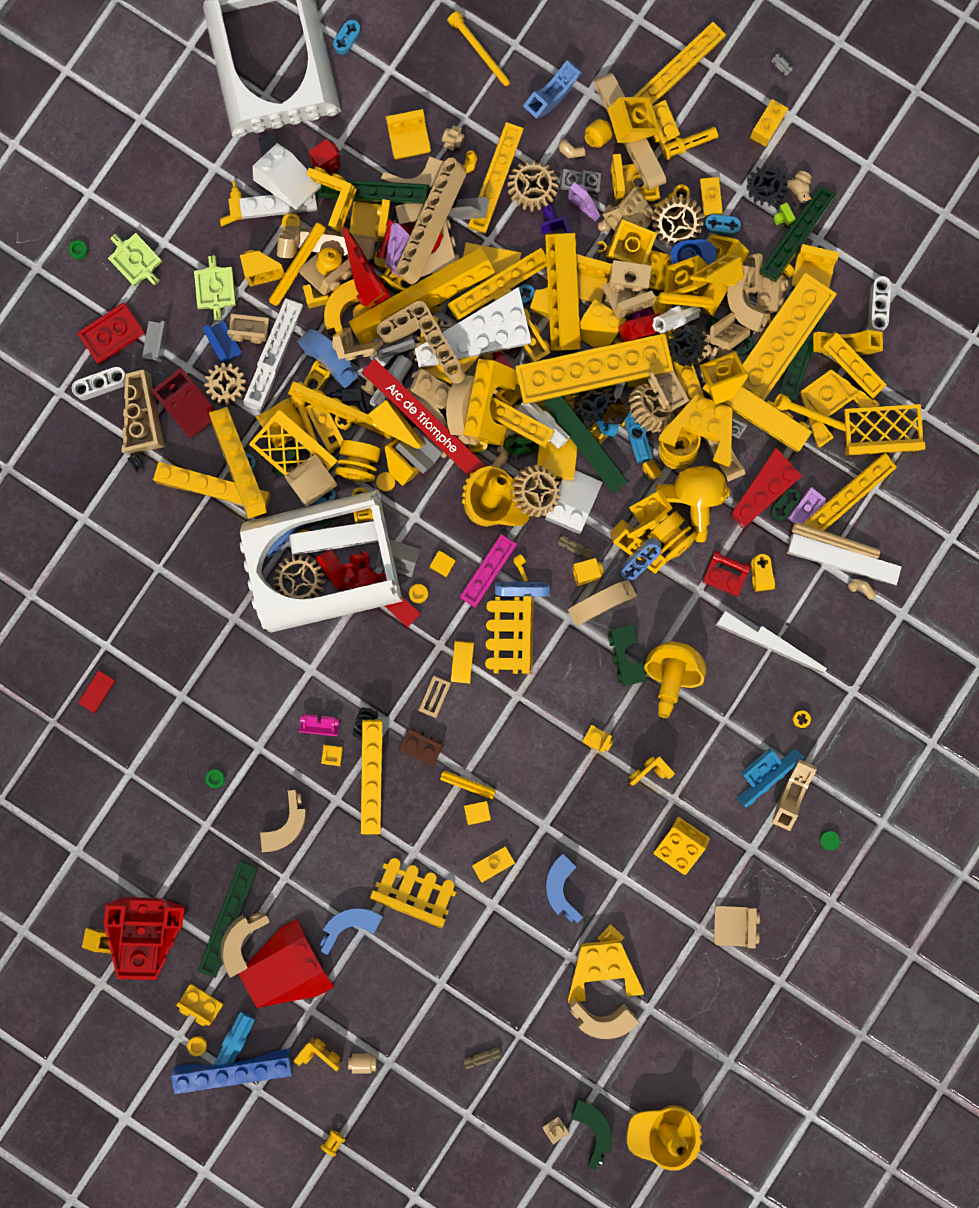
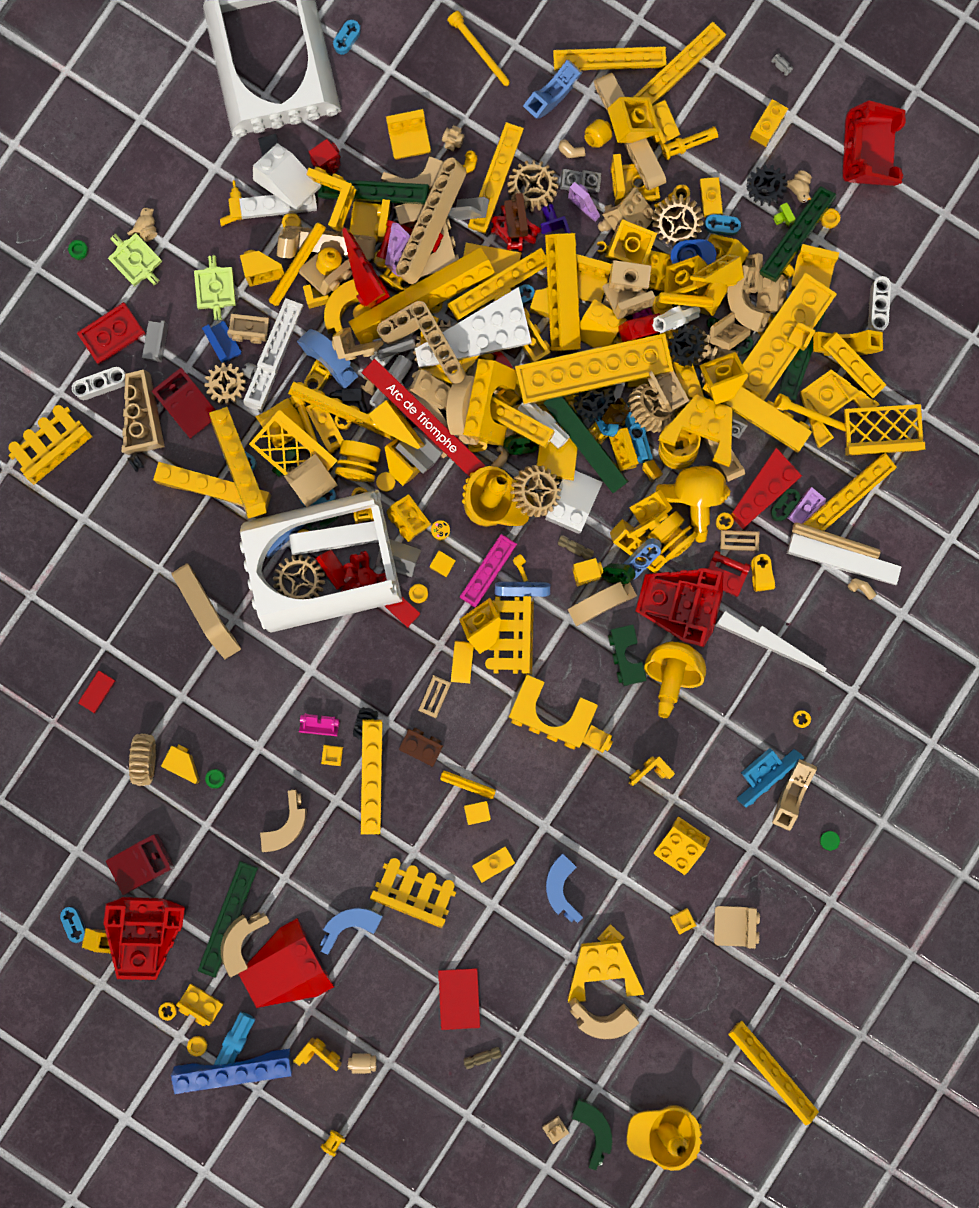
(56, 452): none -> yellow fence
(68, 926): none -> dark azure beam
(140, 864): none -> dark red slope
(142, 759): none -> tan gear
(145, 225): none -> tan animal
(161, 1011): none -> yellow bush
(181, 763): none -> yellow slope
(205, 612): none -> tan beam
(250, 370): none -> light grey hinge
(408, 518): none -> yellow bracket
(440, 530): none -> yellow tile
(459, 999): none -> red tile
(481, 625): none -> yellow slope
(503, 231): none -> red piece
(516, 216): none -> reddish brown bracket
(525, 713): none -> yellow arch
(612, 58): none -> yellow plate
(622, 573): none -> dark green beam
(624, 450): none -> yellow bracket
(683, 602): none -> red wedge
(683, 921): none -> yellow tile
(726, 516): none -> yellow bush
(732, 540): none -> tan tile
(773, 1073): none -> yellow plate
(801, 336): none -> yellow panel
(830, 218): none -> yellow tile
(871, 144): none -> red windscreen

